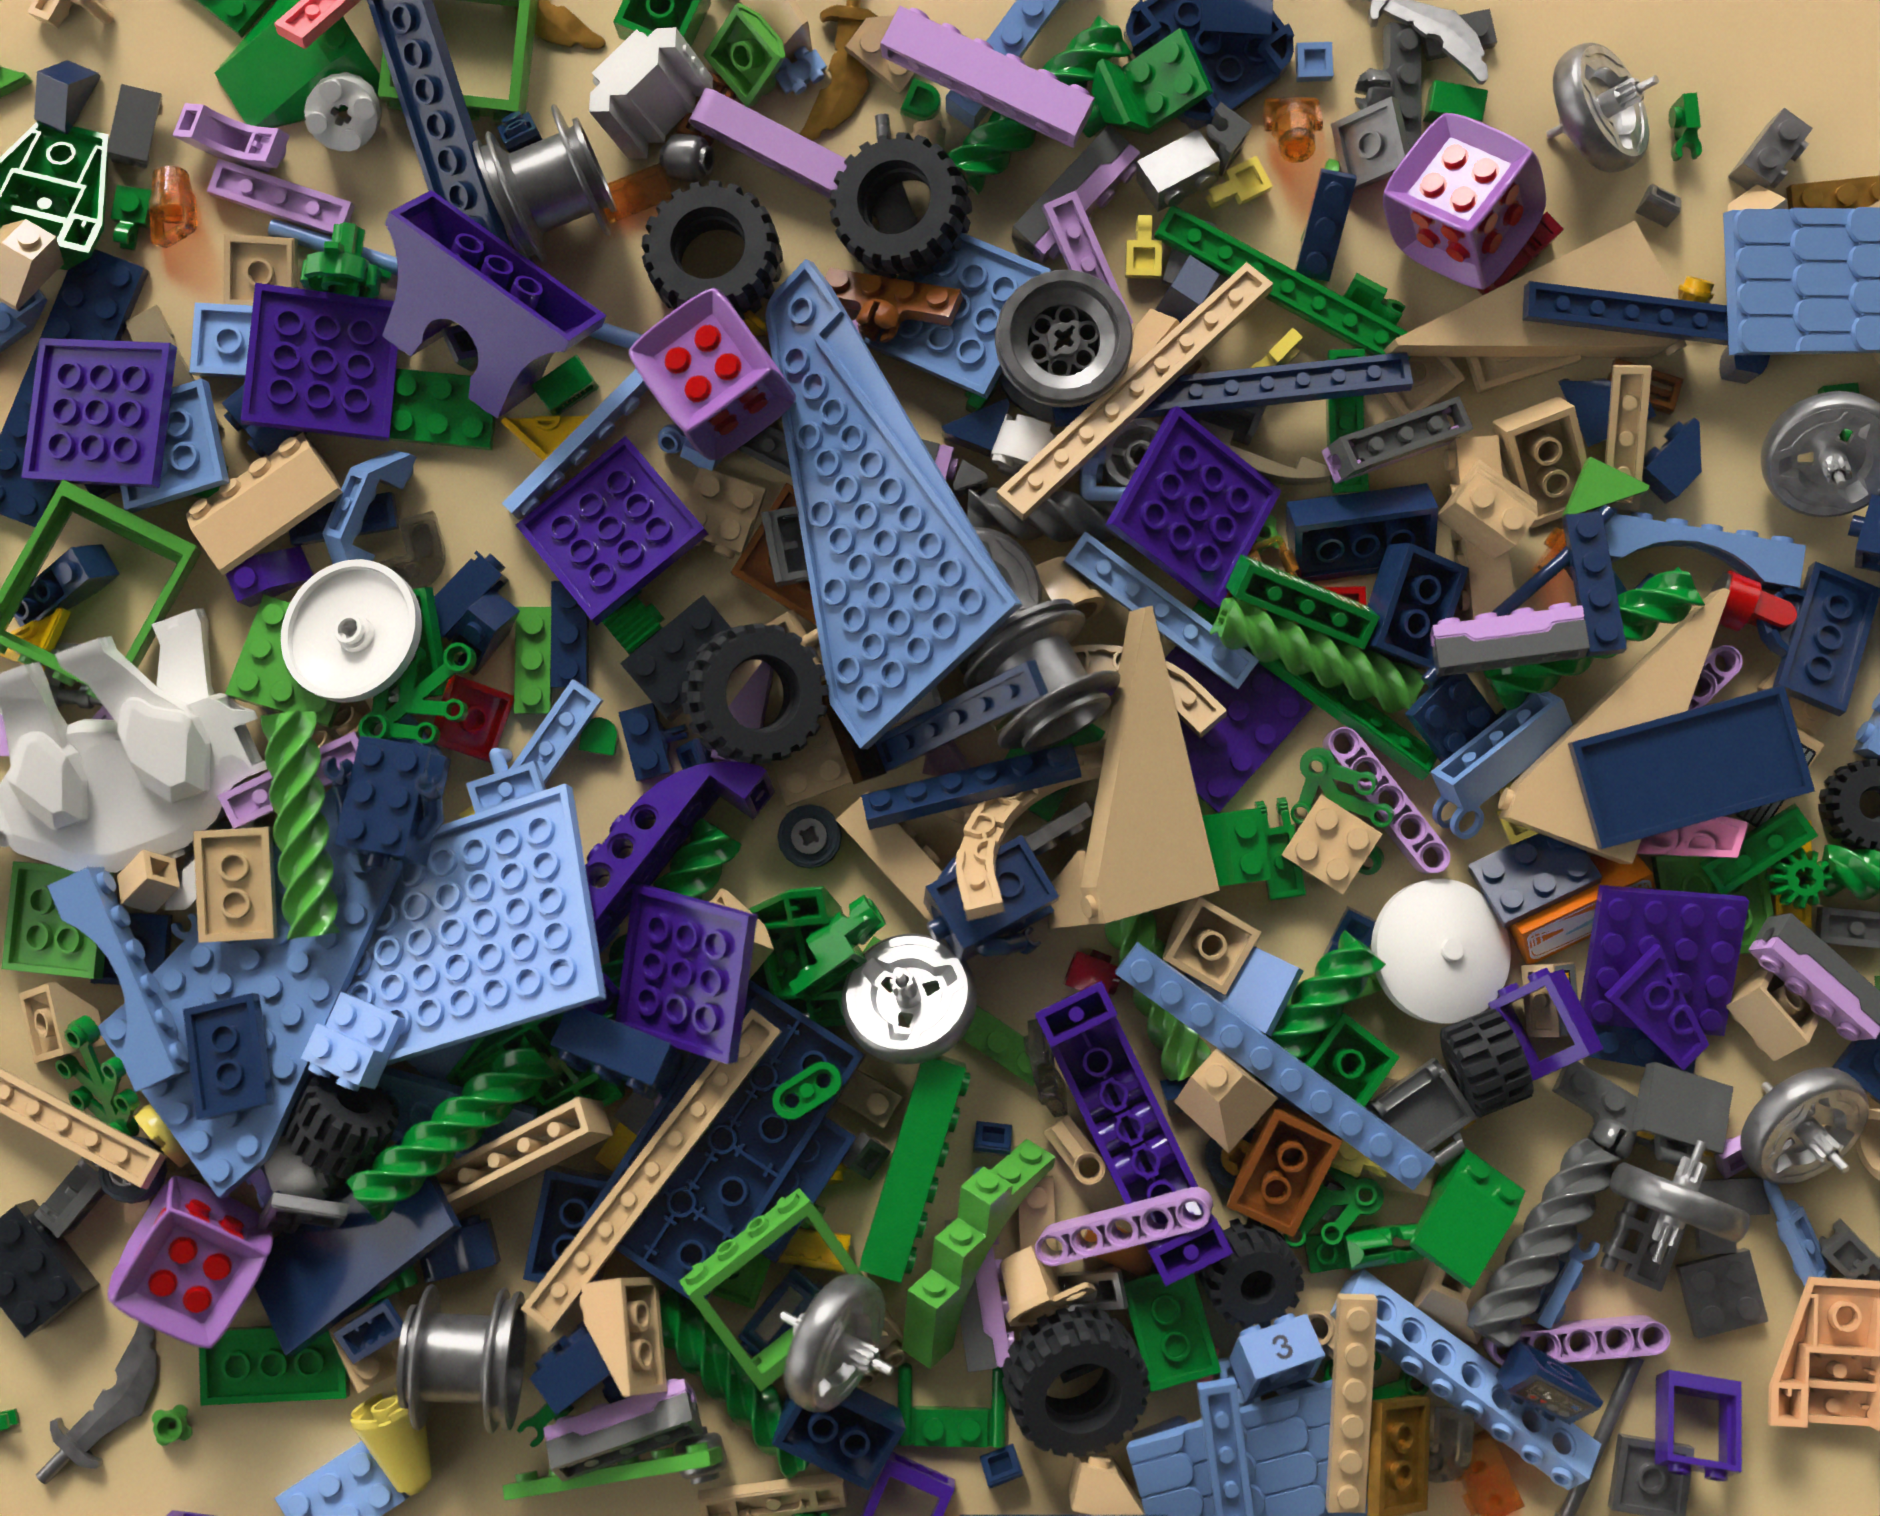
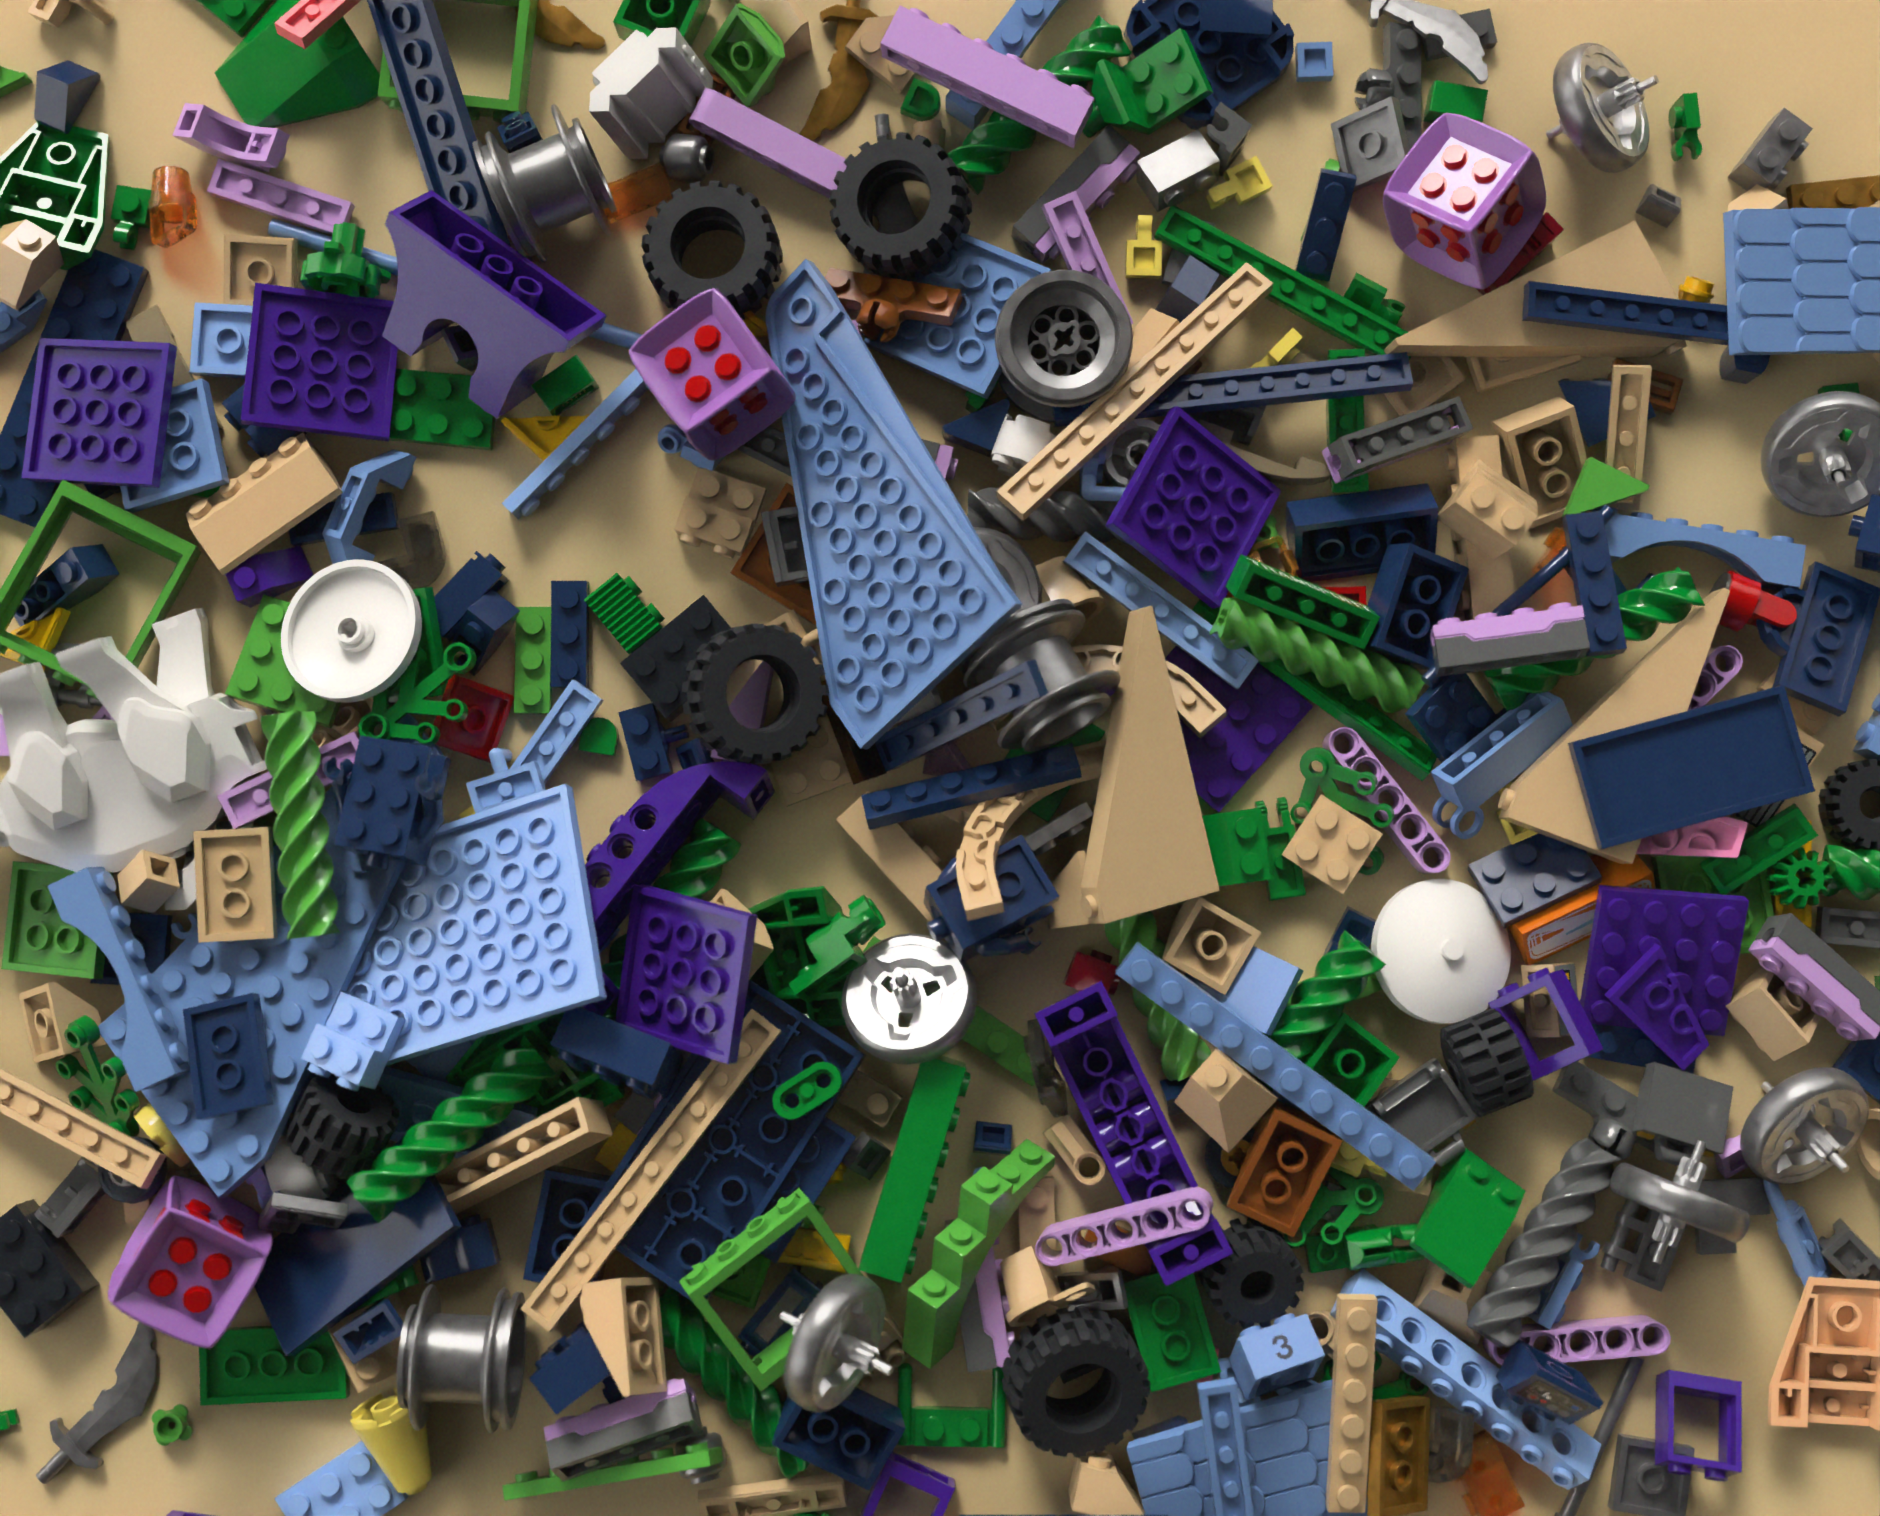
(133, 126): dark grey hinge -> none
(328, 126): white brick -> none
(540, 1420): green plate -> none
(611, 530): dark purple plate -> none
(798, 74): light blue piece -> none
(820, 841): black wheel -> none
(969, 478): flat silver slope -> none
(1001, 1466): dark blue slope -> none
(1293, 125): clear orange piece -> none
(1675, 463): dark blue slope -> none
(1721, 1293): flat silver plate -> none

